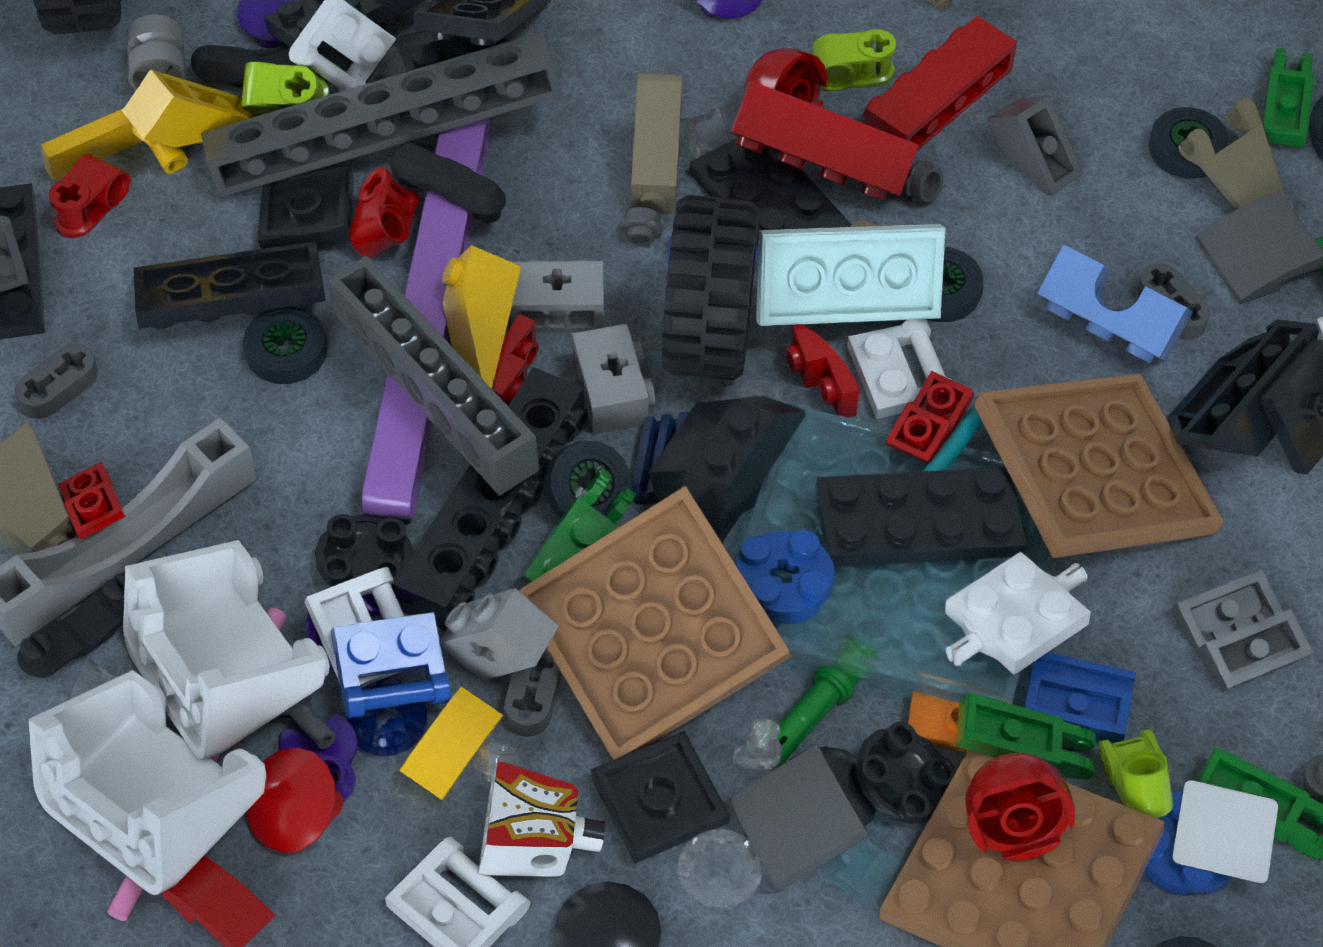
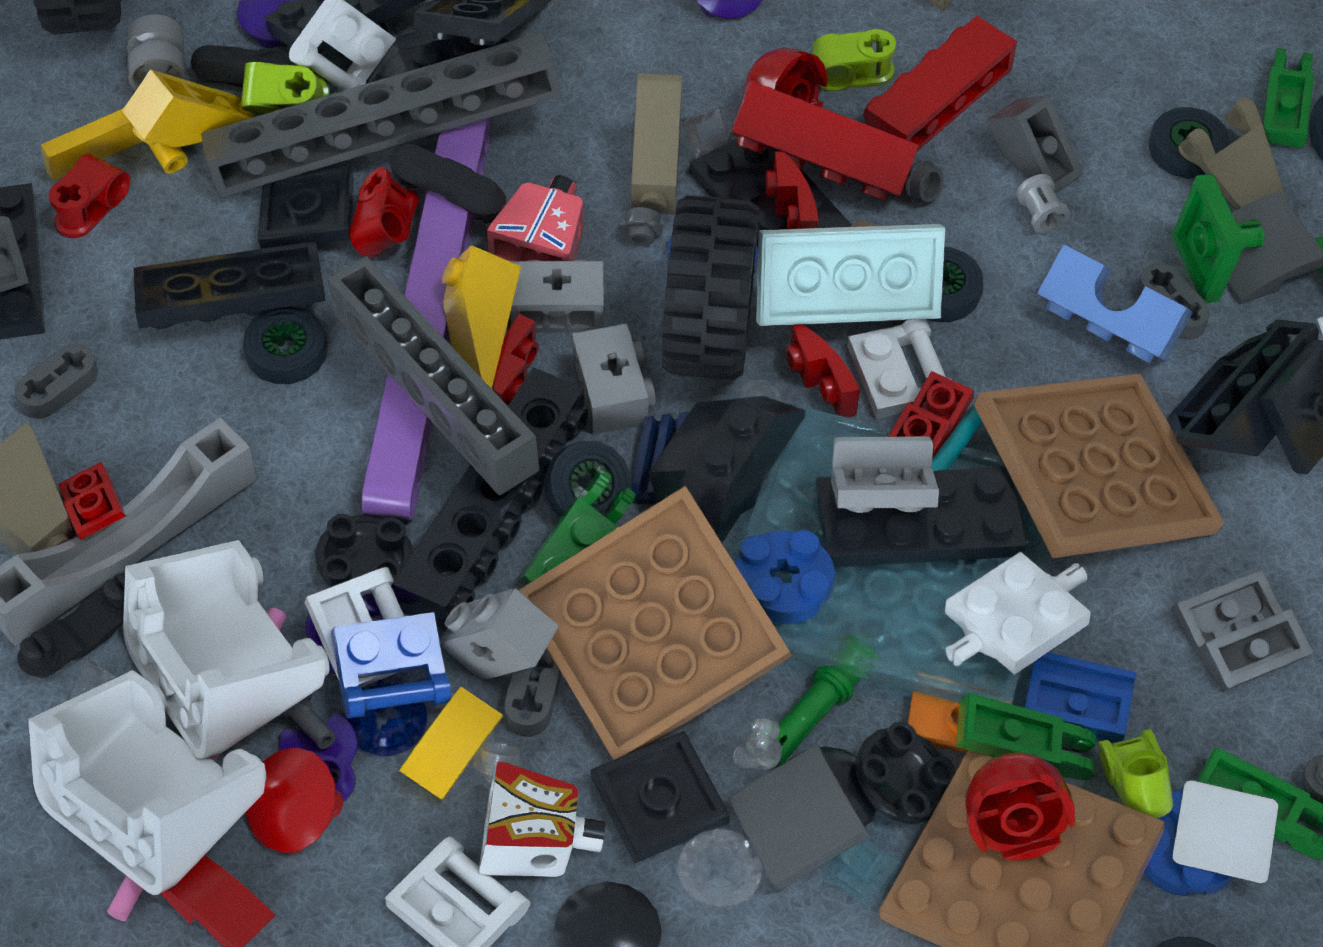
(539, 223): none -> coral torso
(791, 193): none -> red slope
(883, 473): none -> light grey bracket
(1043, 203): none -> light grey bush
(1211, 238): none -> green tile

